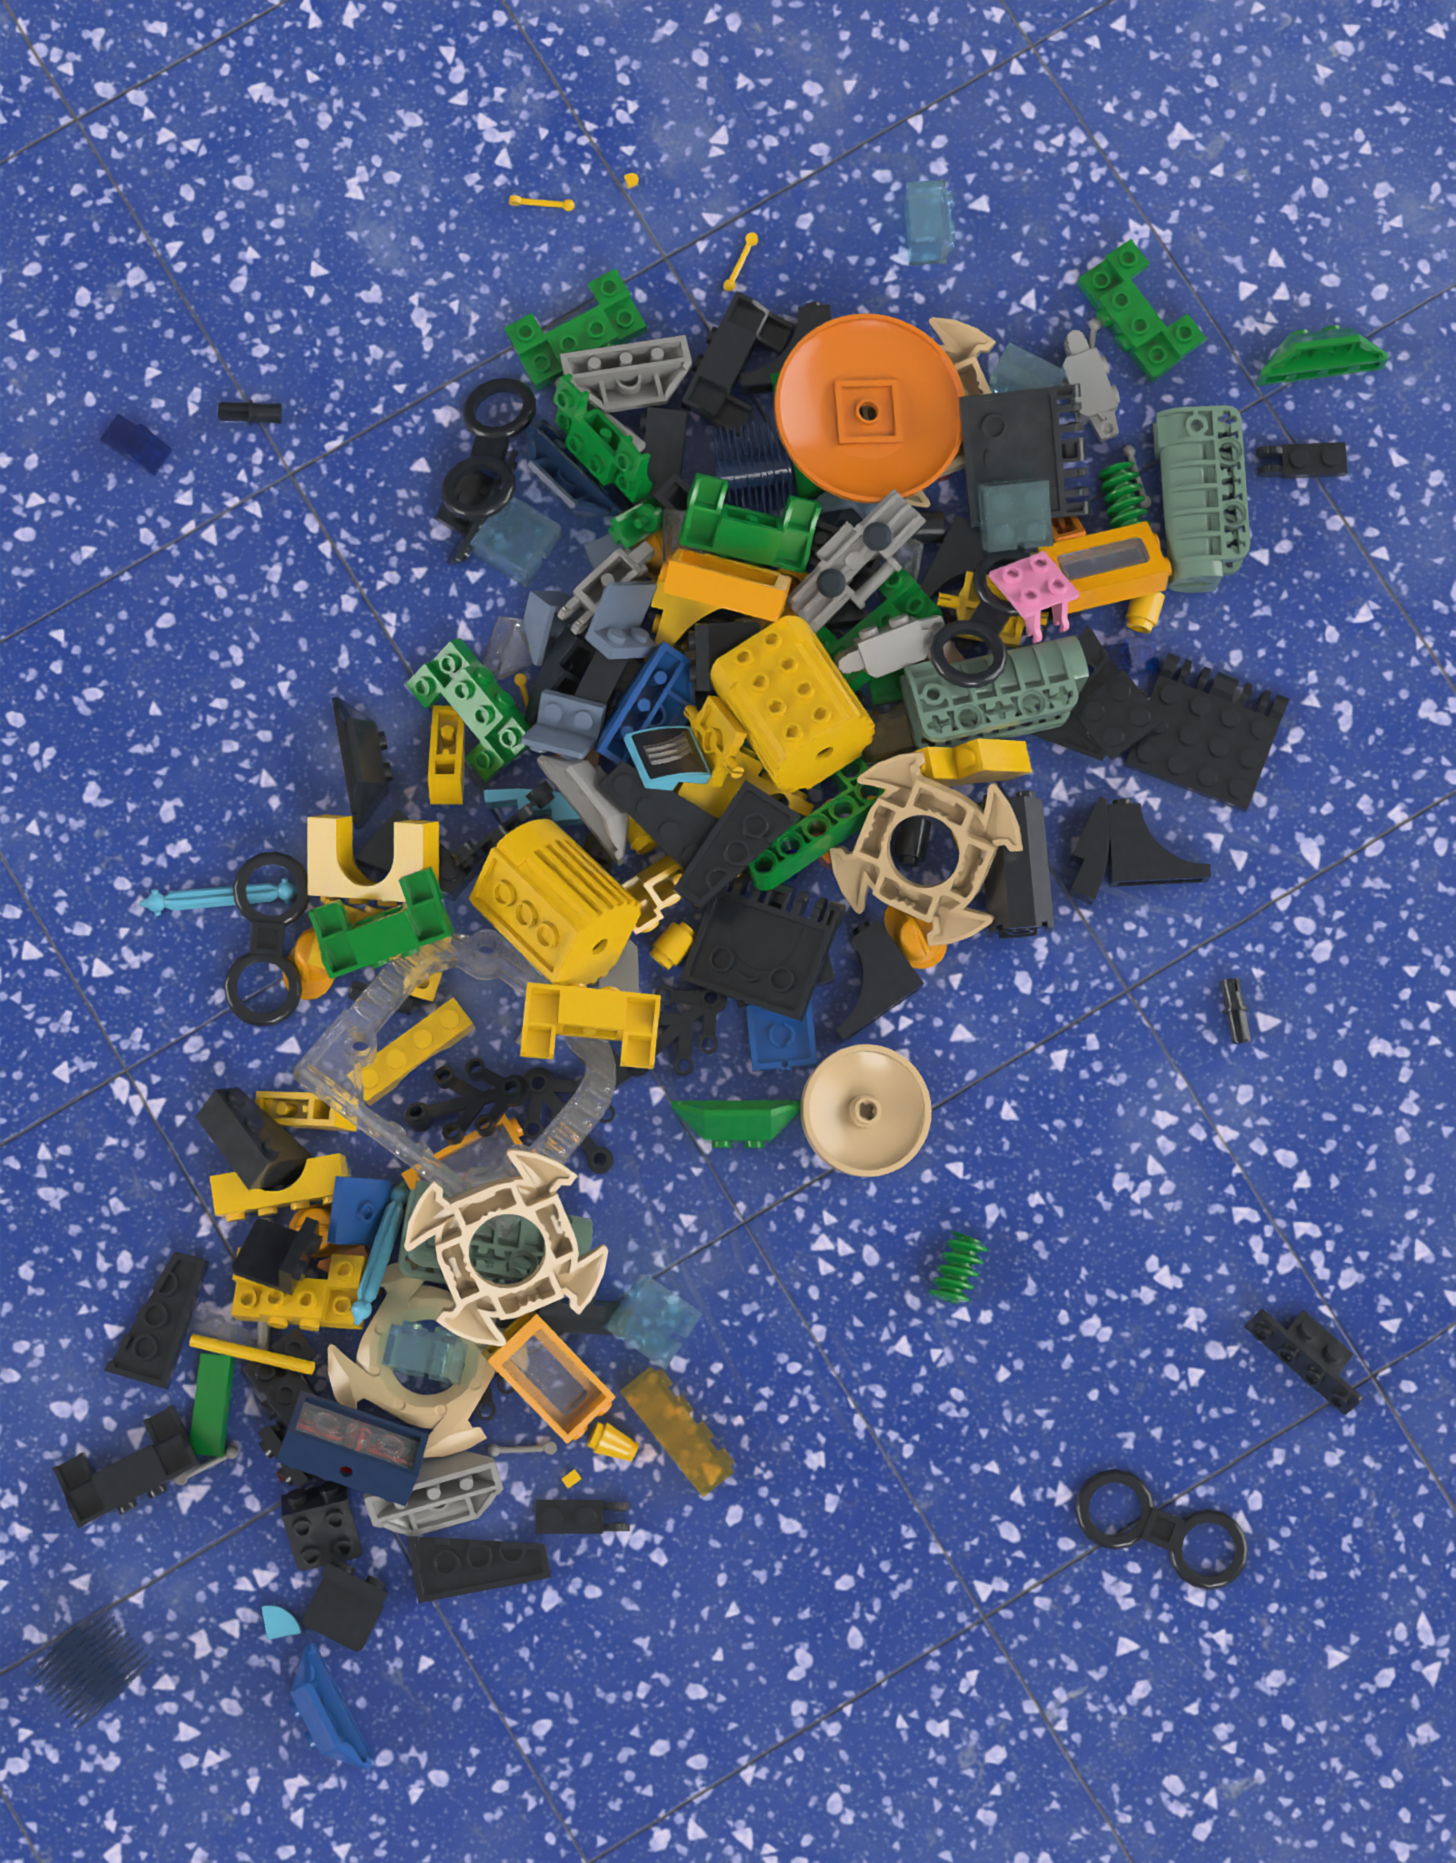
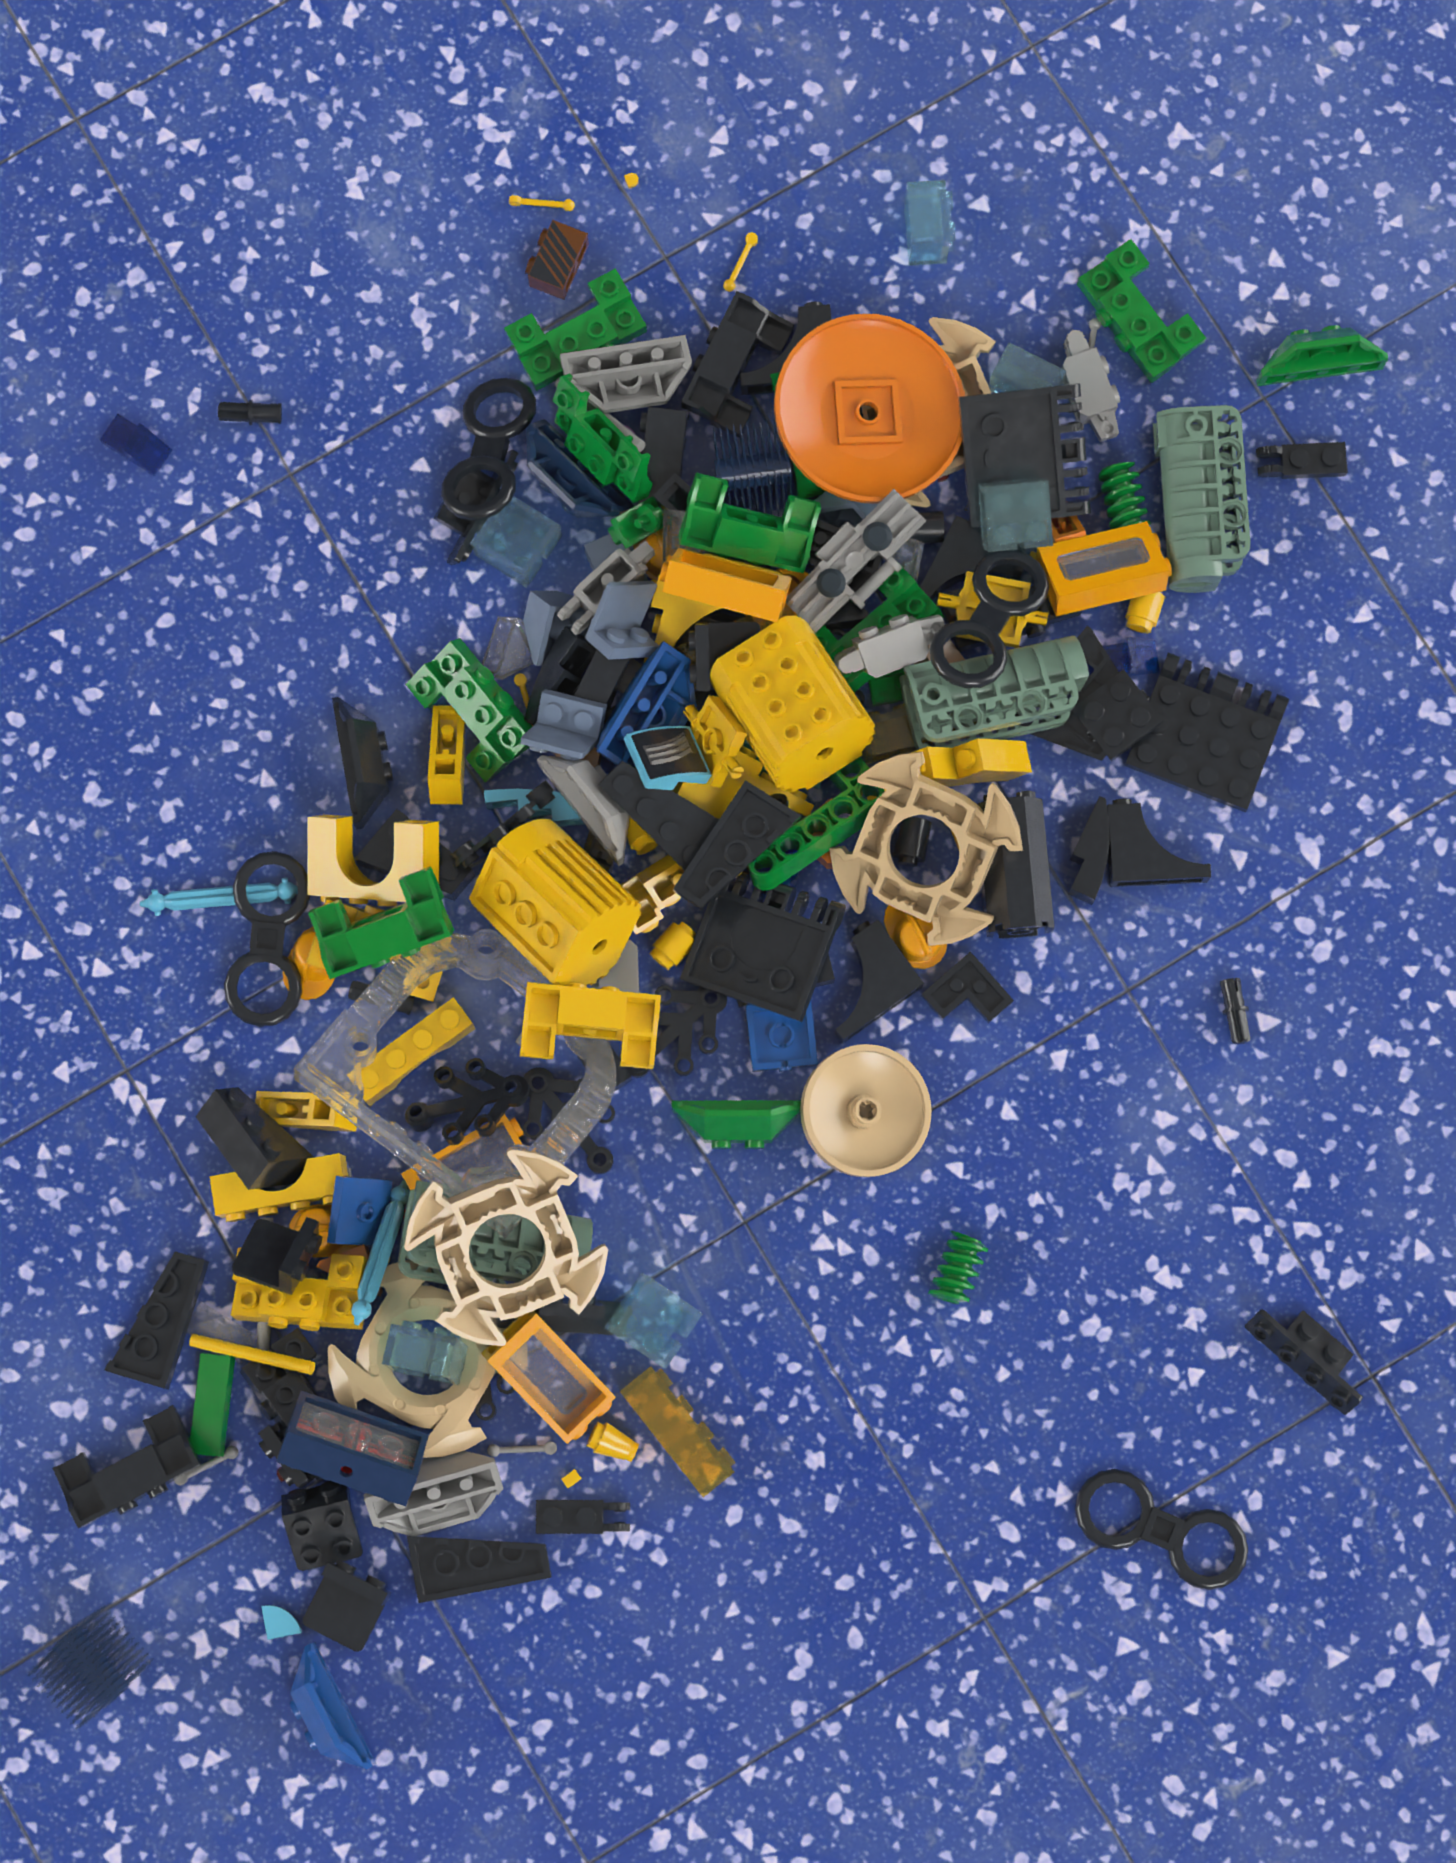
(557, 259): none -> brick
(967, 981): none -> black plate
(1034, 586): bright pink plate -> none
(1129, 452): light grey hinge -> none

